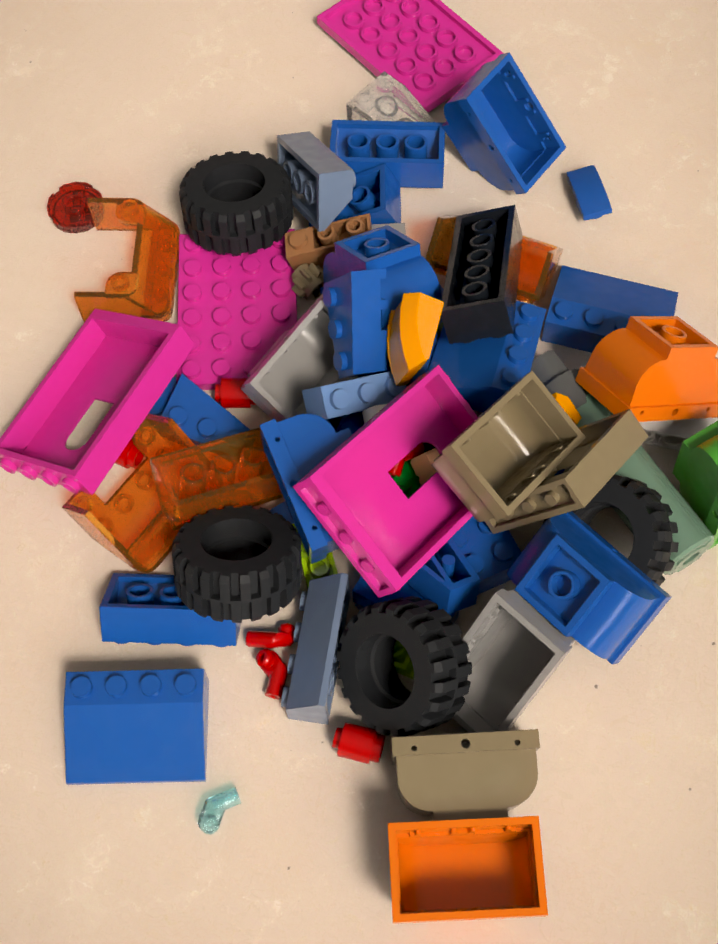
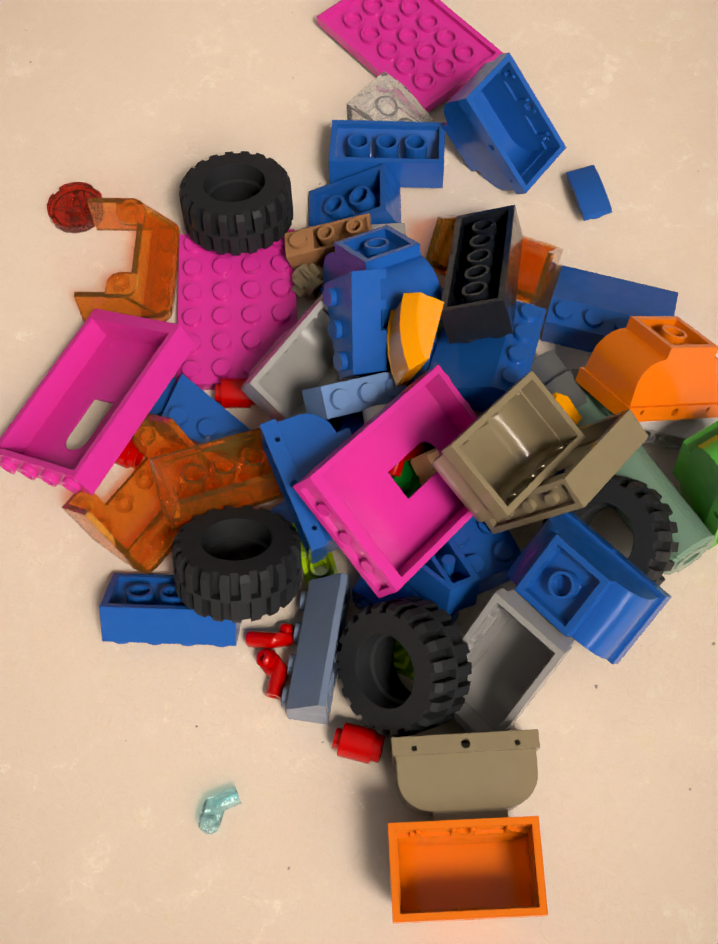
(136, 726): blue slope -> none
(318, 177): sand blue slope -> none

